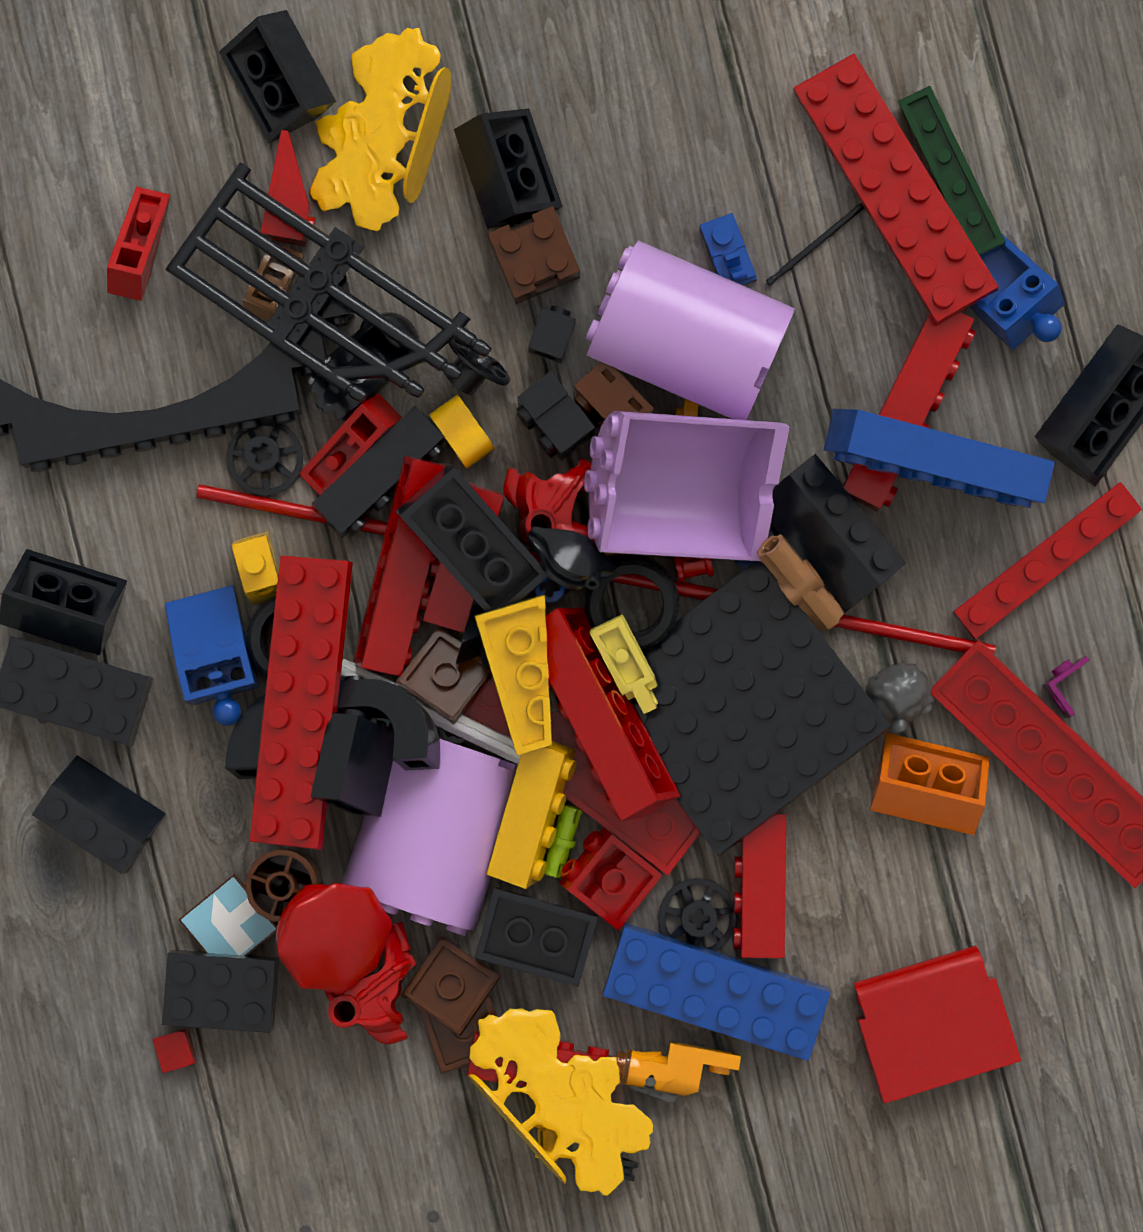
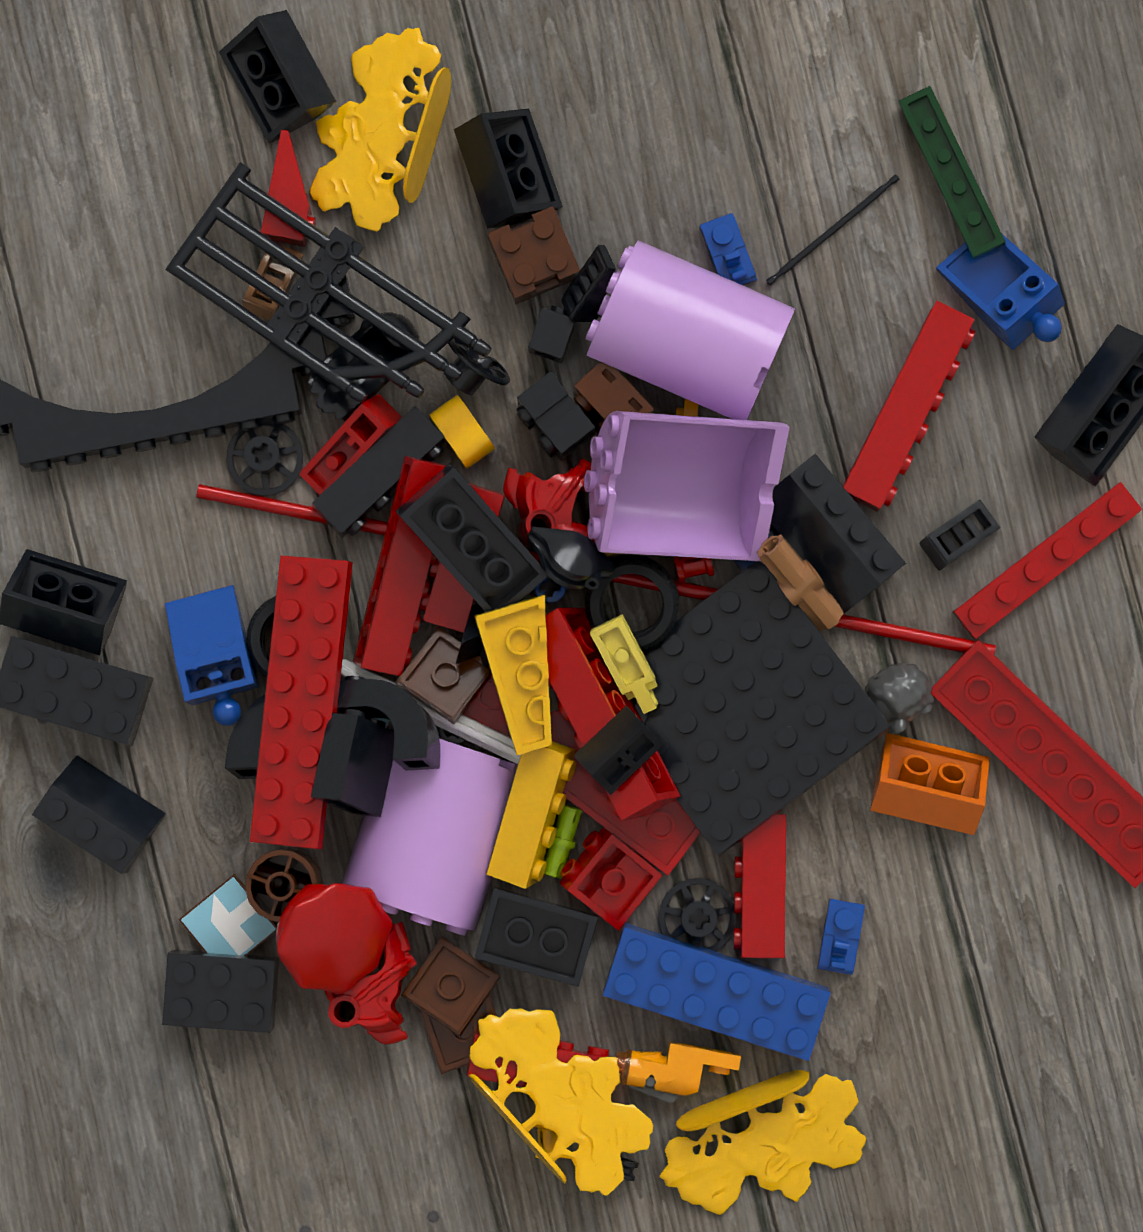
(137, 244): red slope -> none
(174, 1050): red slope -> none
(257, 566): yellow torso -> none
(589, 287): none -> black slope
(618, 750): none -> black hinge
(773, 1147): none -> yellow plant
(841, 936): none -> blue plate
(895, 189): red plate -> none
(933, 1024): red piece -> none
(935, 550): none -> black slope
(938, 458): blue brick -> none
(1061, 672): magenta bracket -> none

